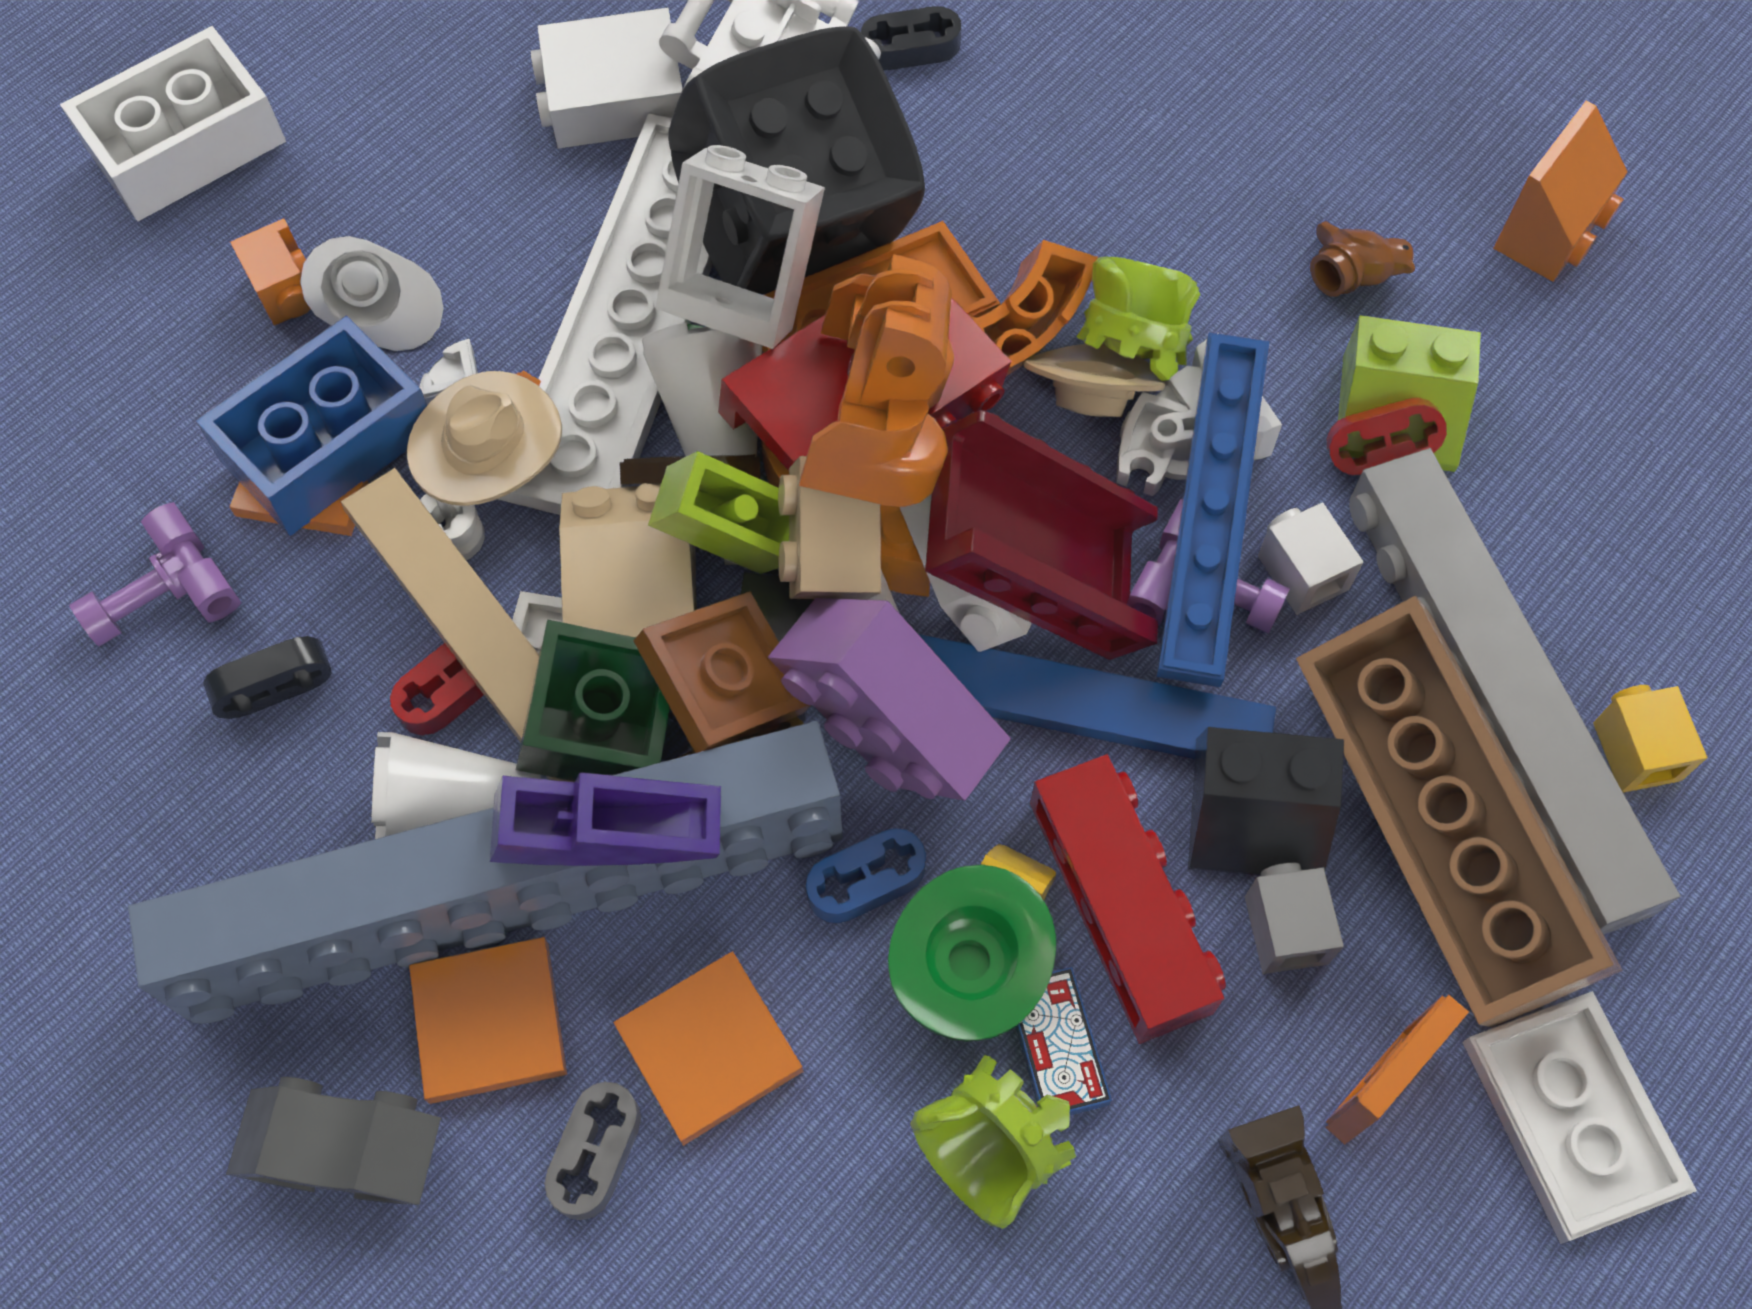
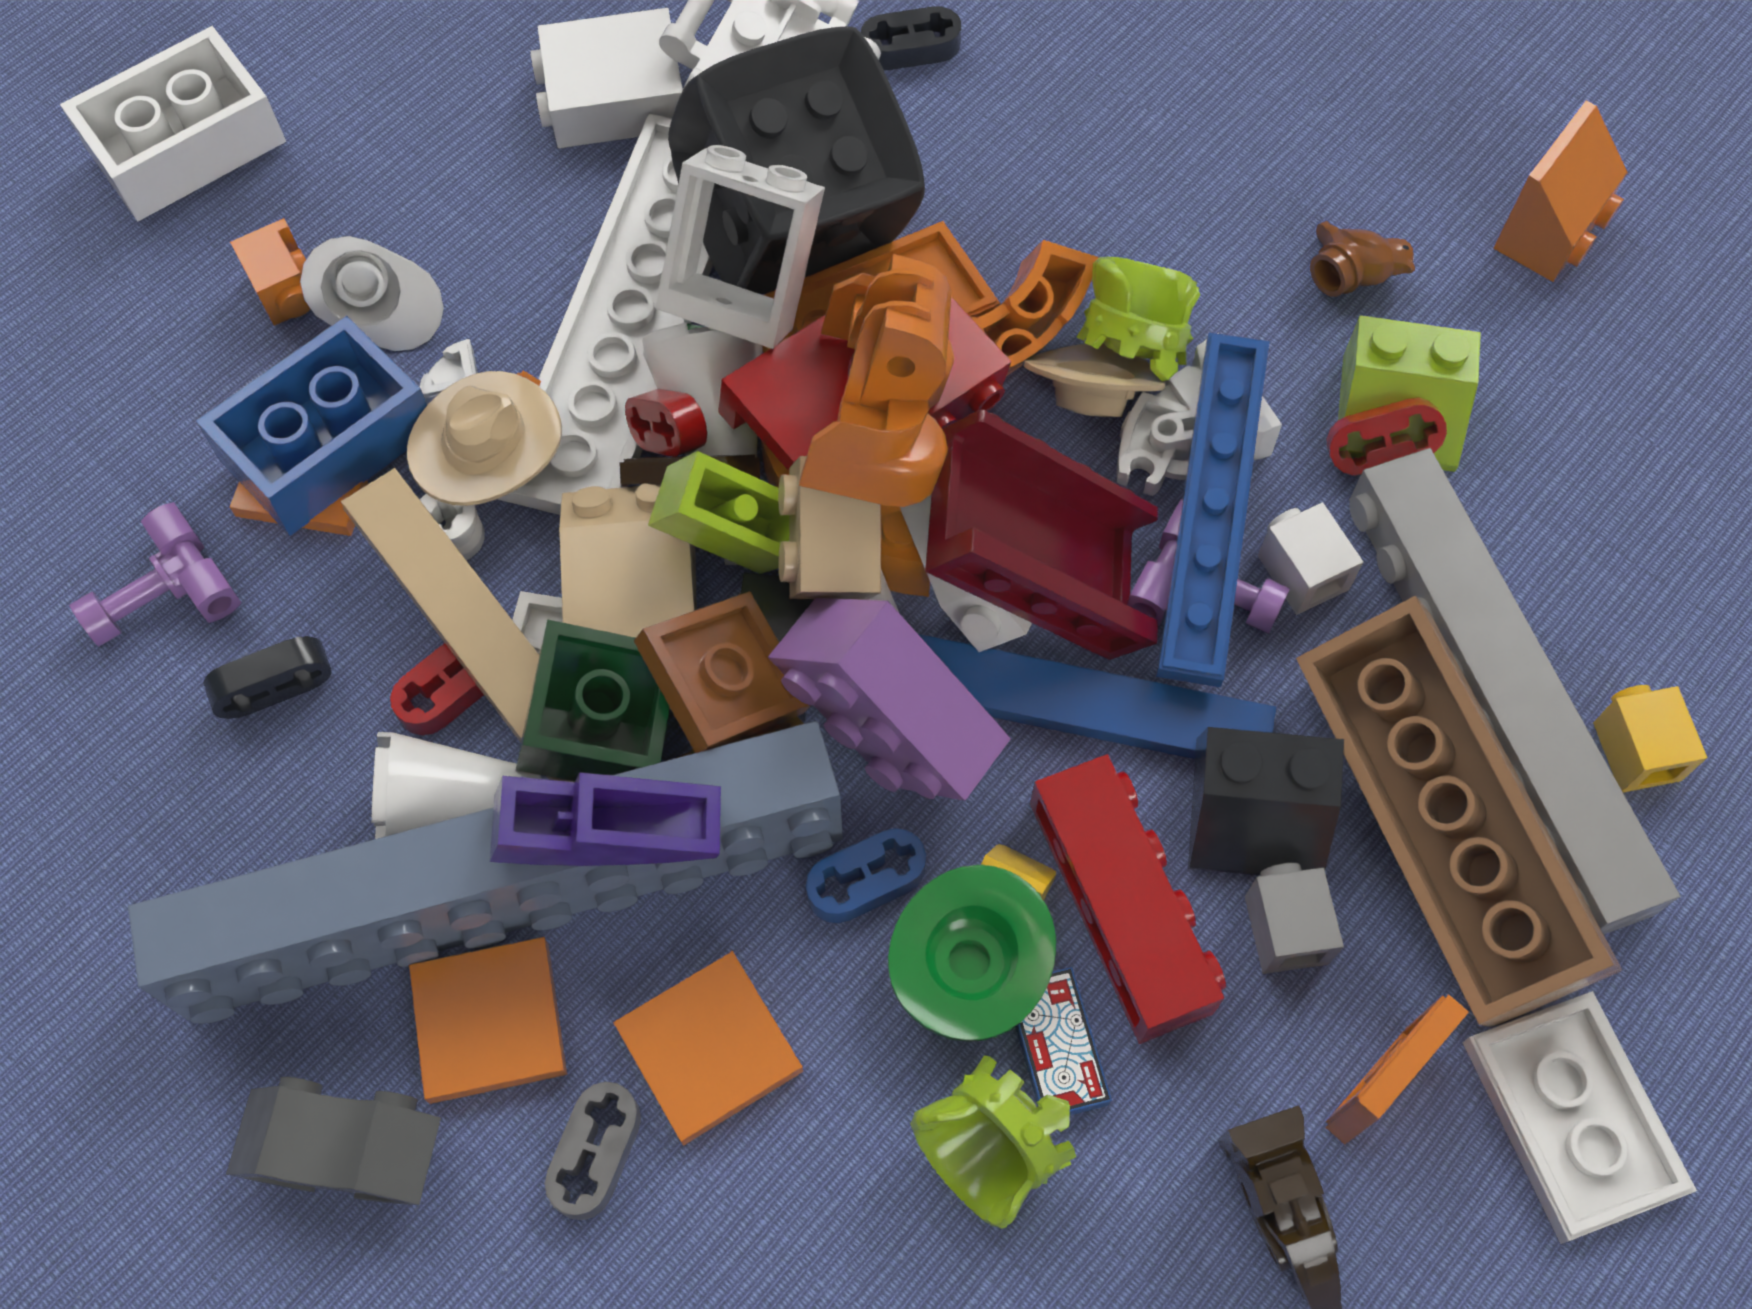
(666, 422): none -> red beam

